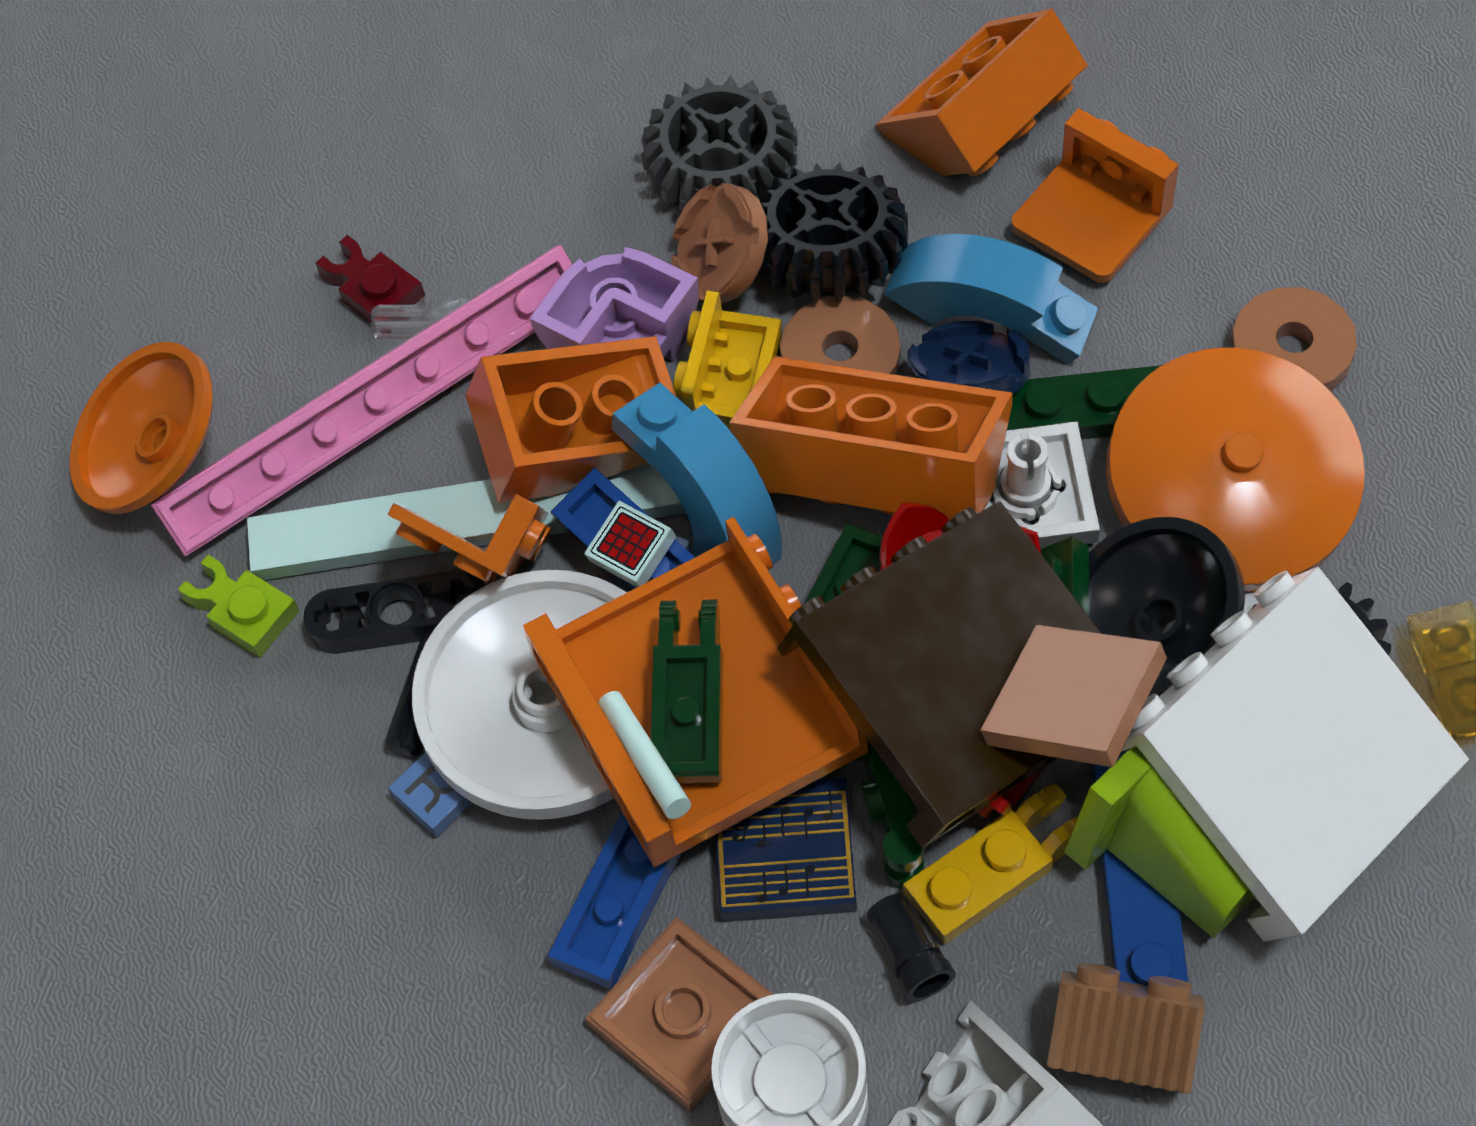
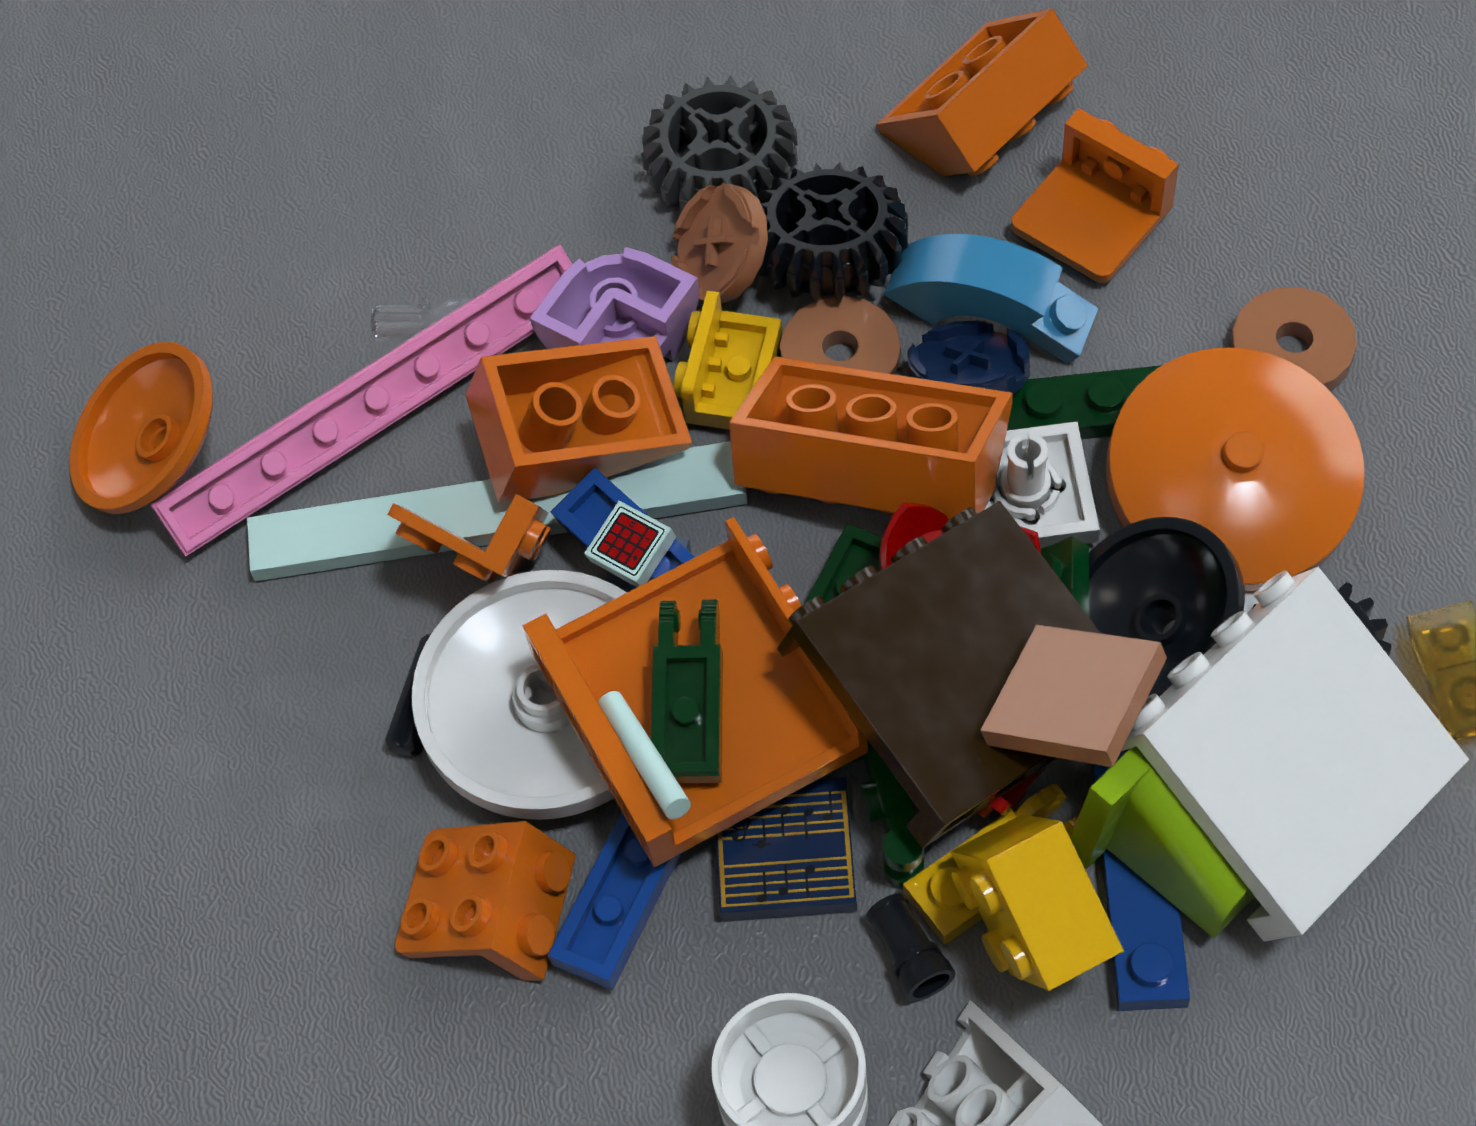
(242, 610): lime plate -> none
(350, 599): black beam -> none
(369, 282): dark red plate -> none
(428, 796): medium blue tile -> none
(487, 895): none -> orange bracket
(674, 1009): nougat tile -> none
(701, 466): dark azure arch -> none
(1034, 902): none -> yellow brick
(1127, 1028): medium nougat brick -> none

